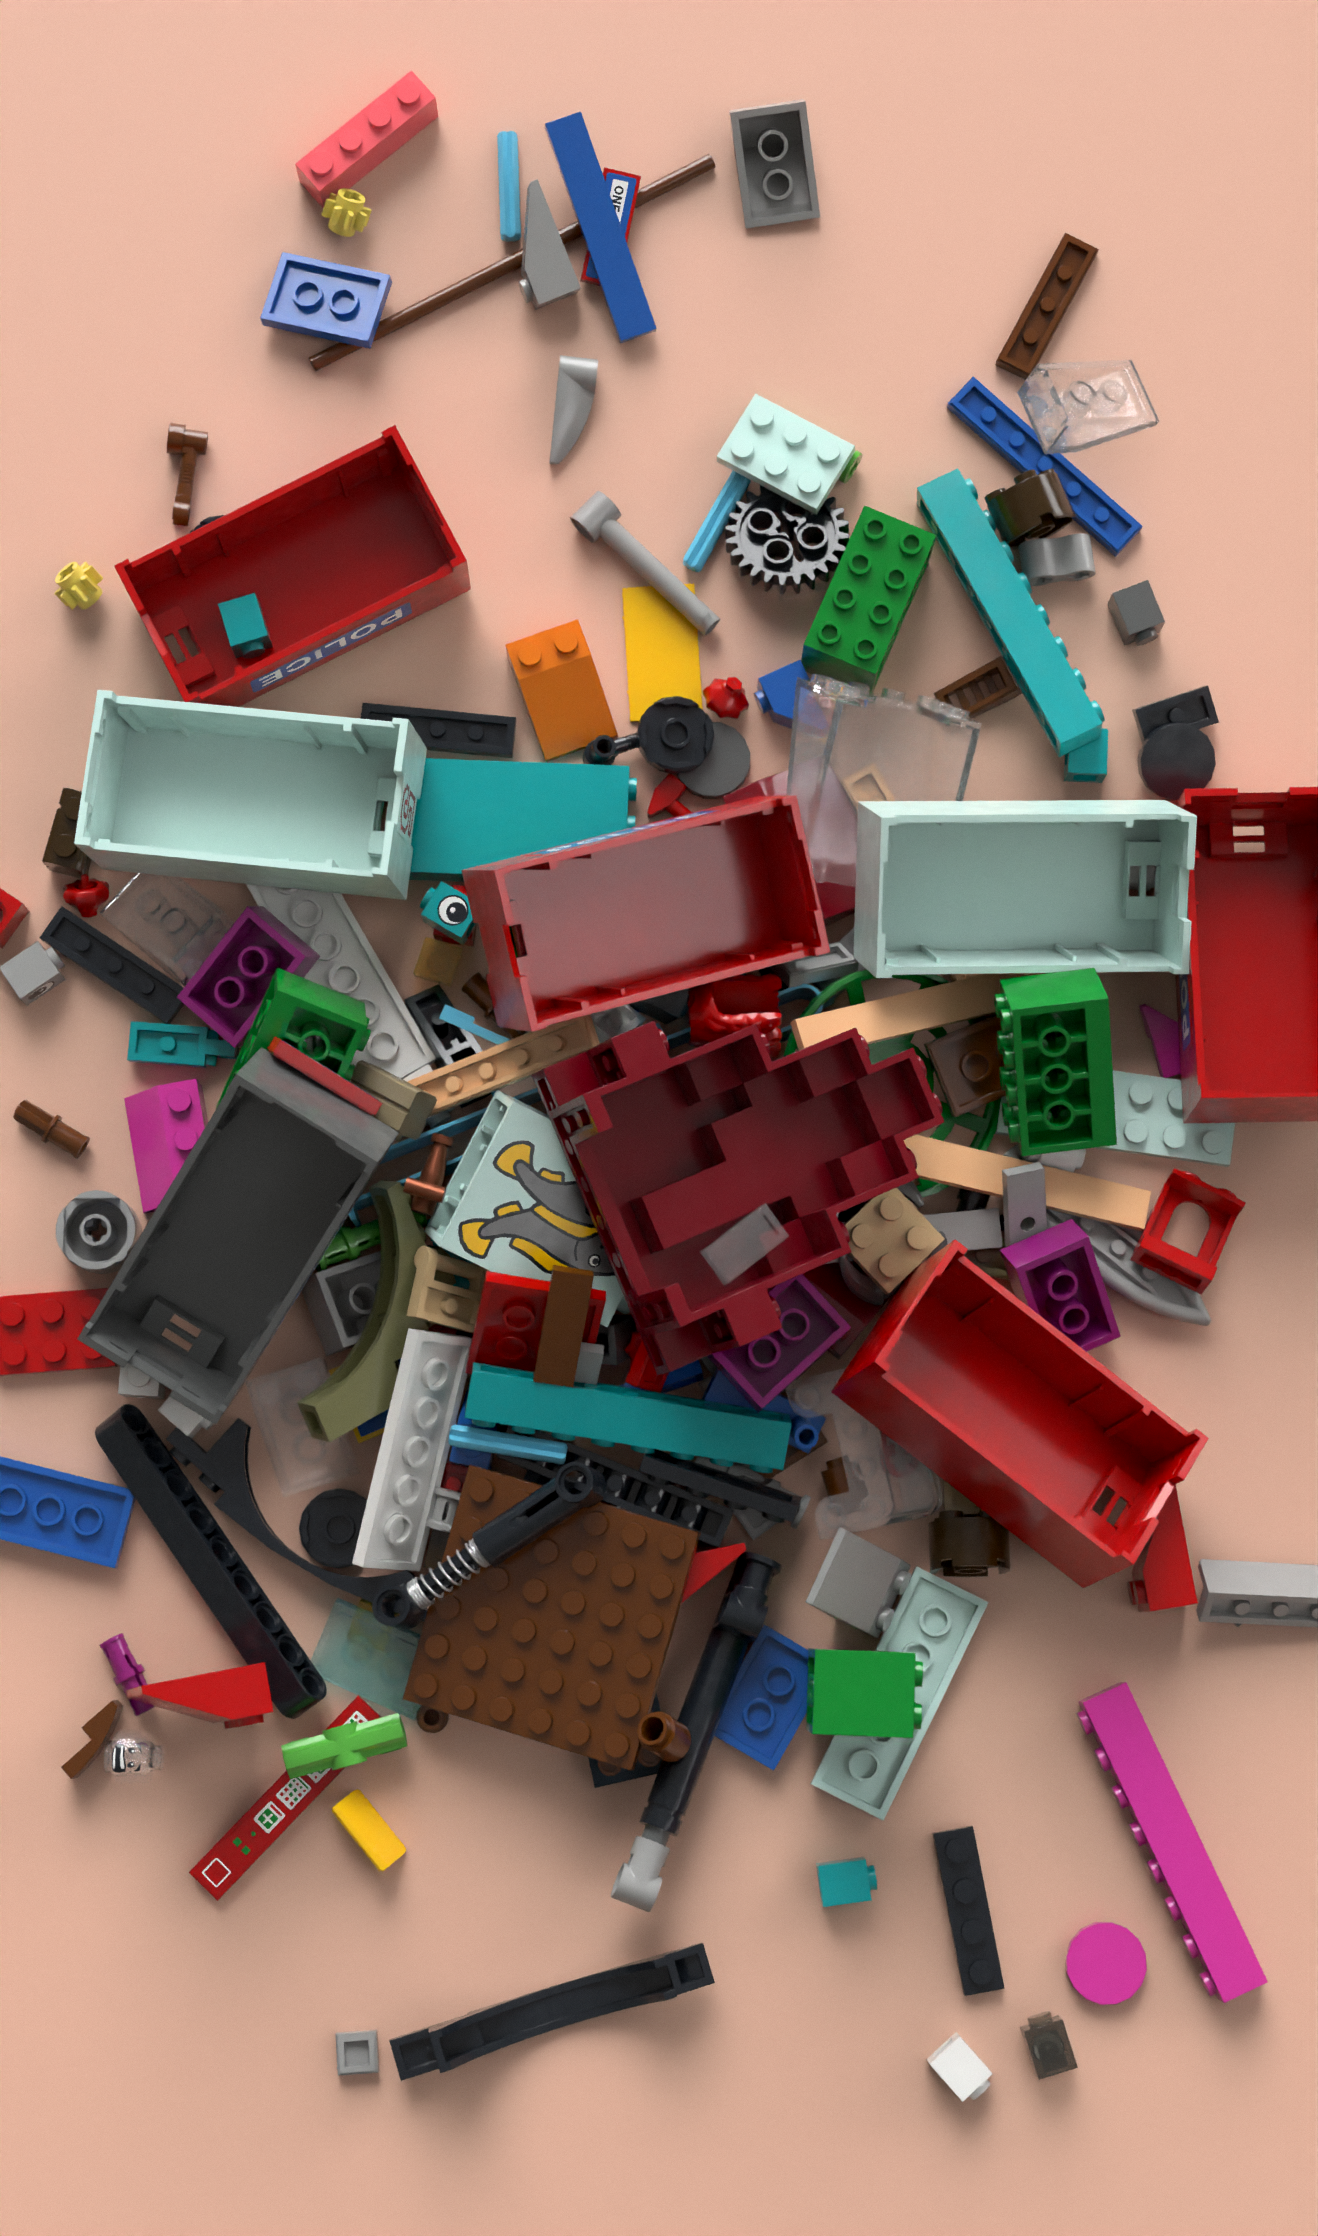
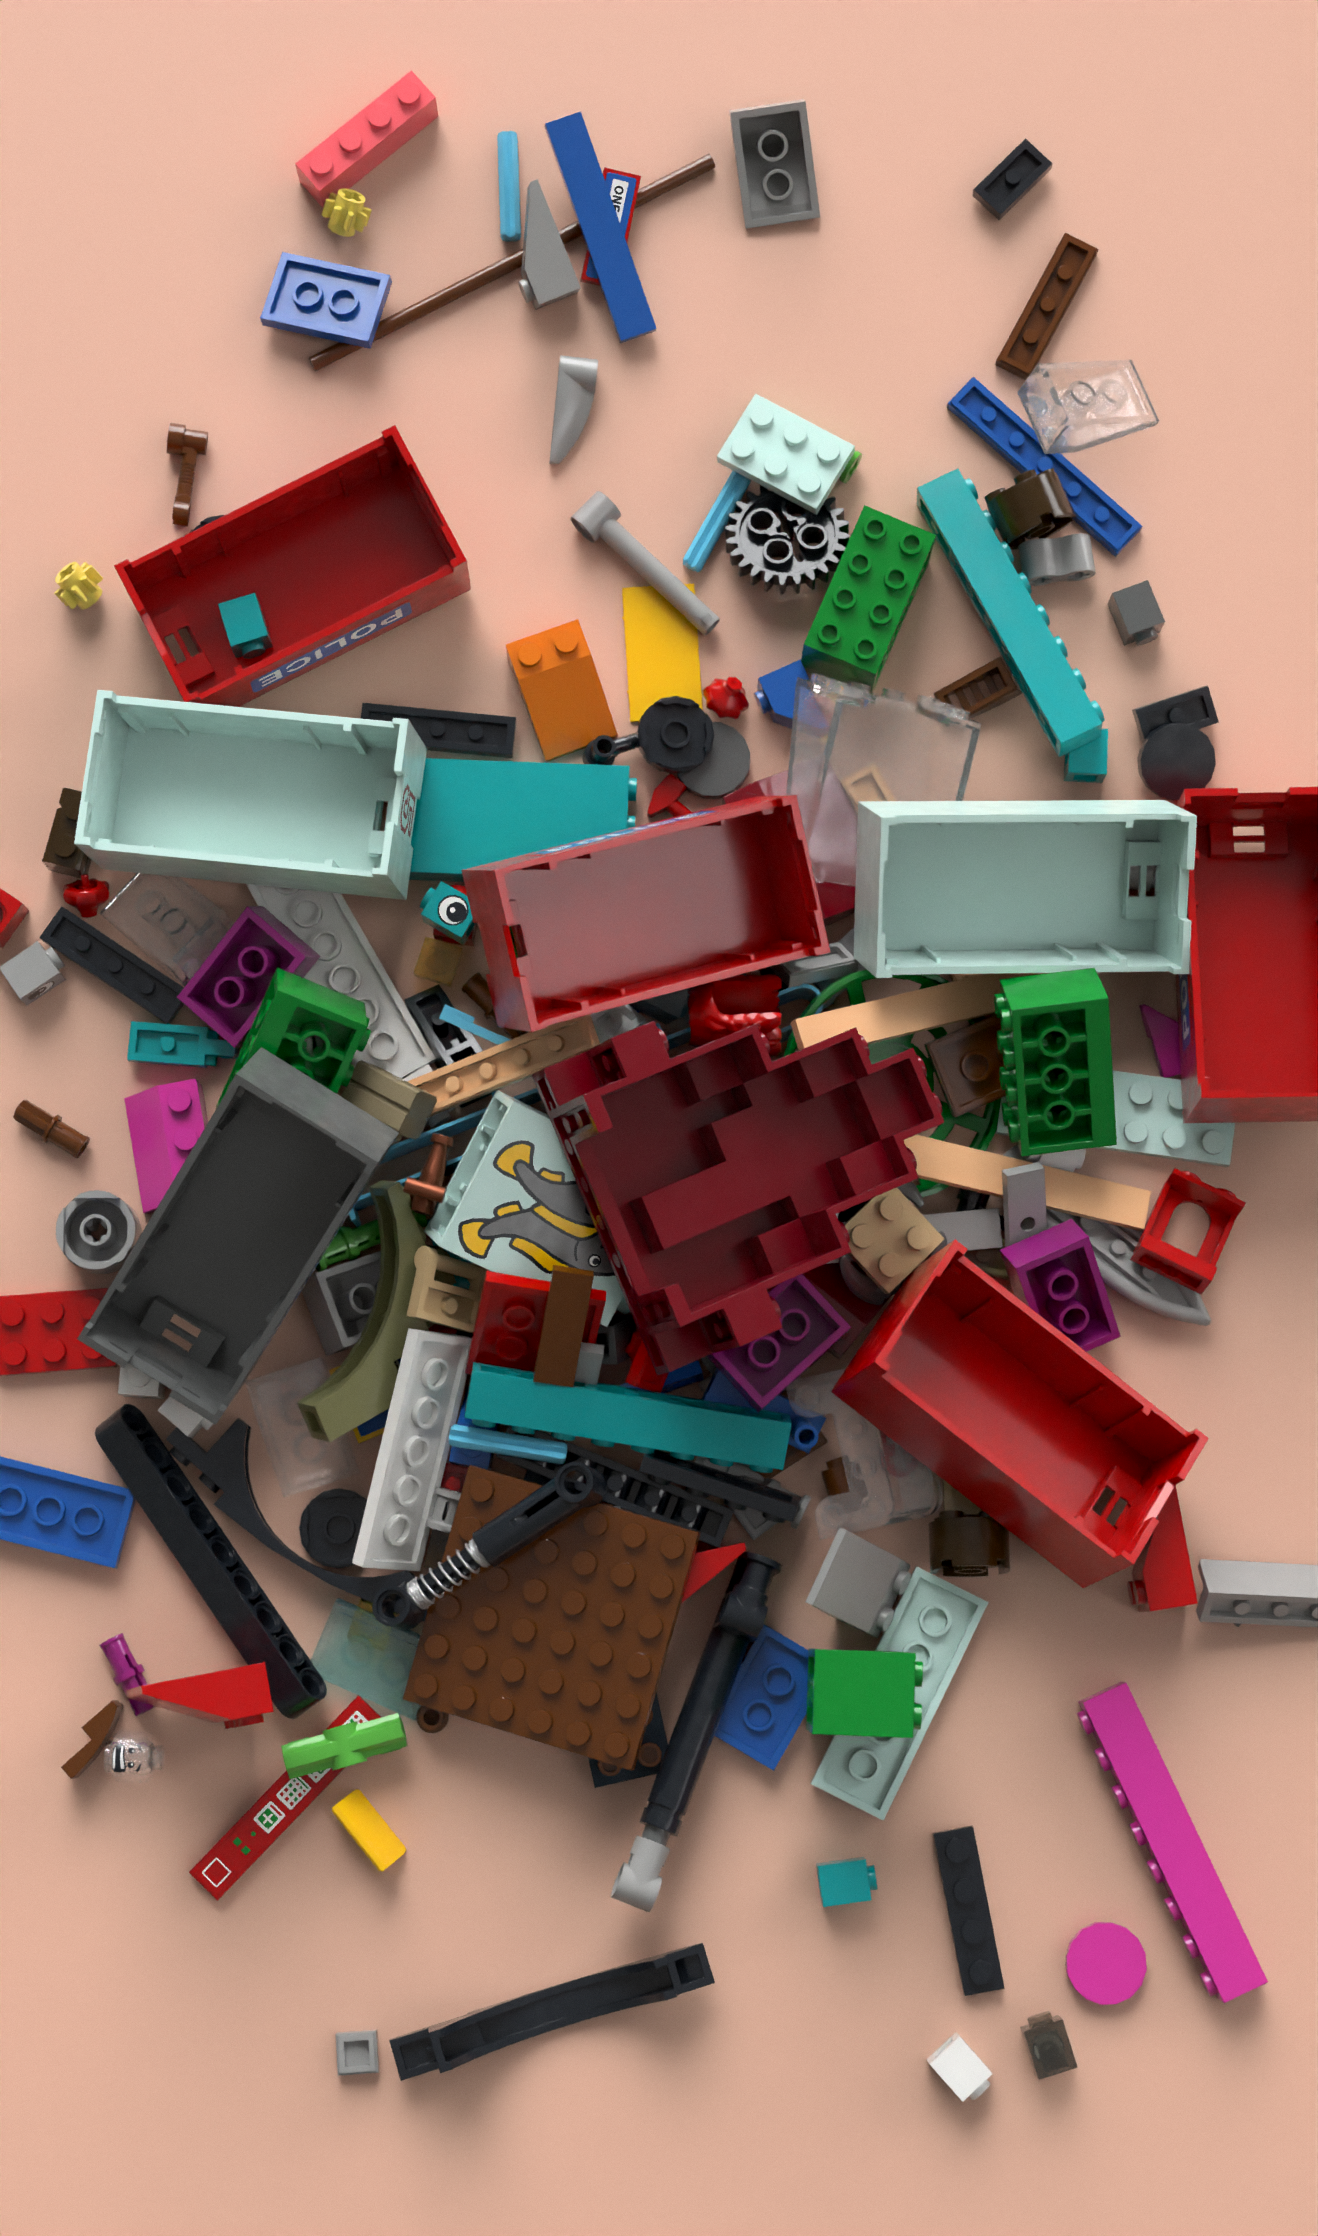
(324, 1076): red tile -> none
(664, 1736): reddish brown brick -> none
(744, 1244): clear tile -> none
(1012, 179): none -> black plate

